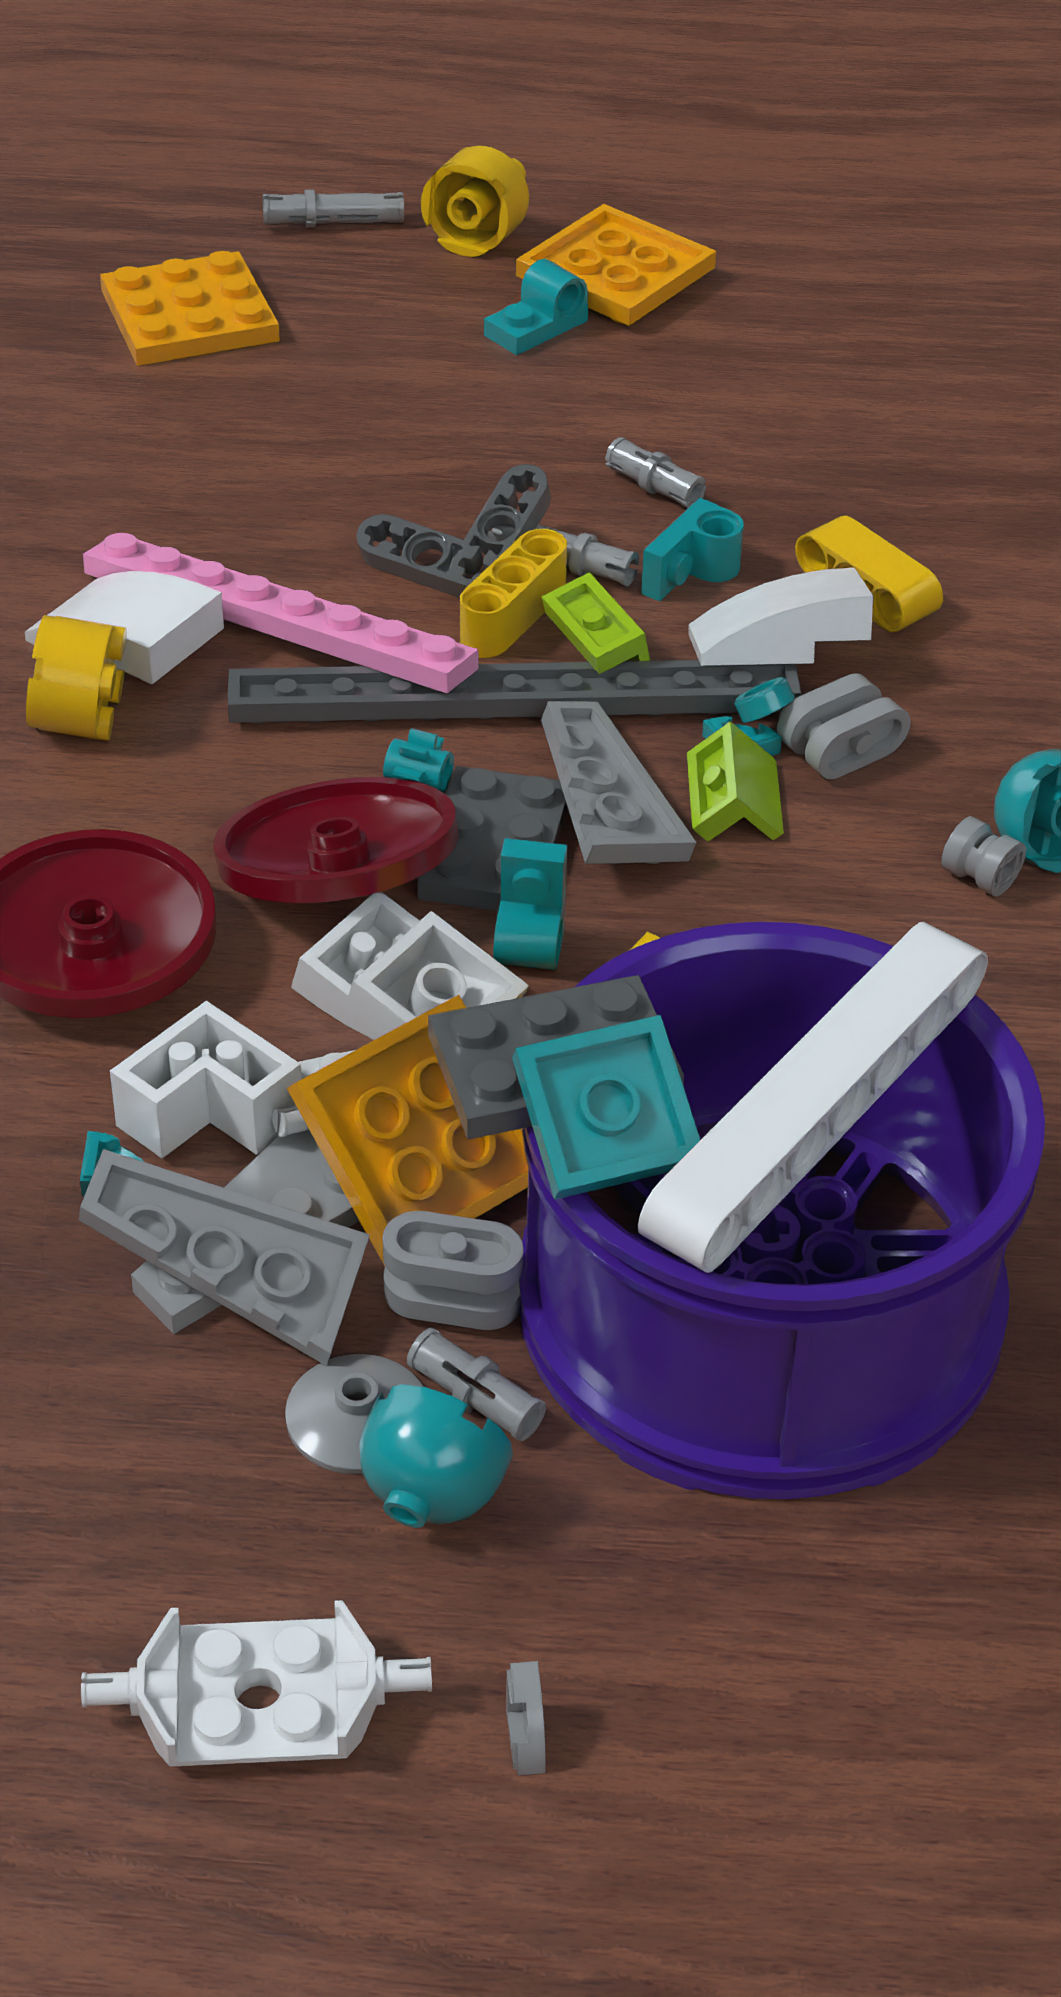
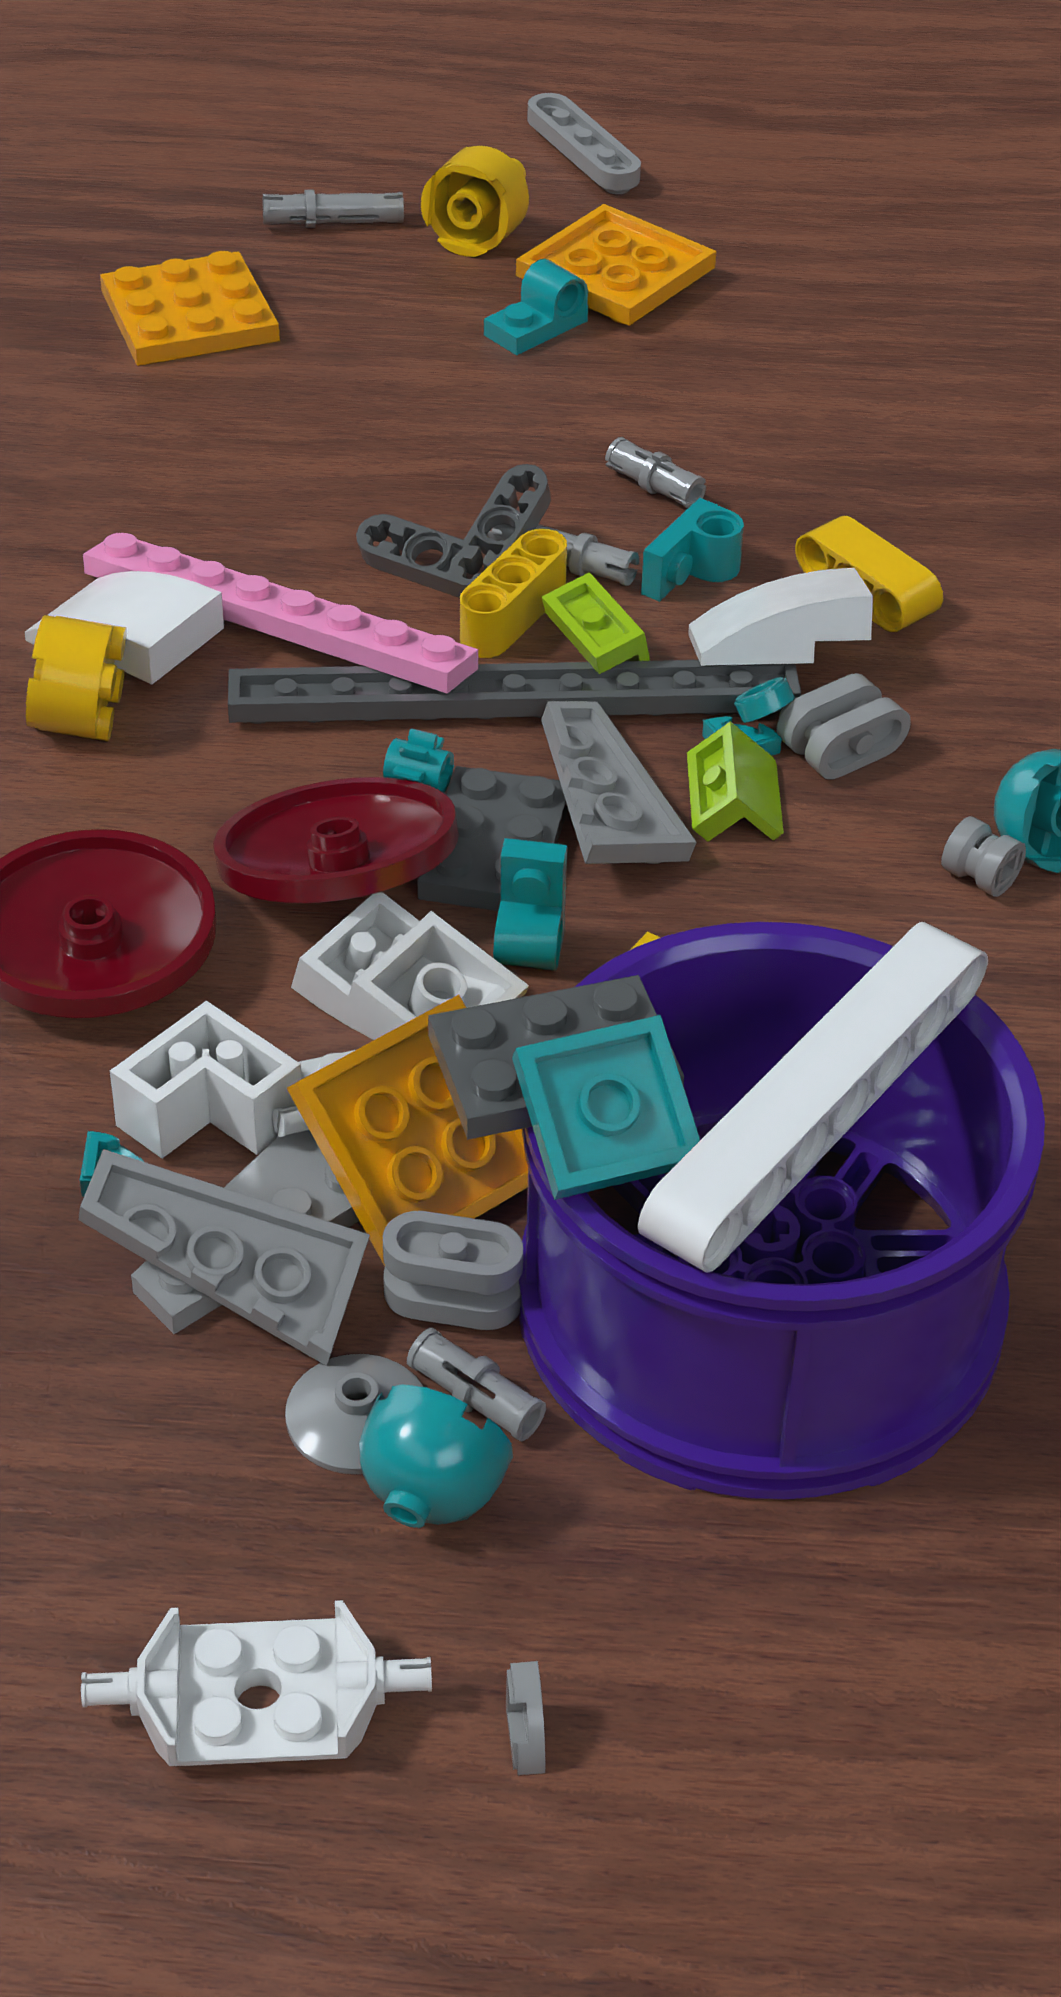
(584, 142): none -> light grey plate

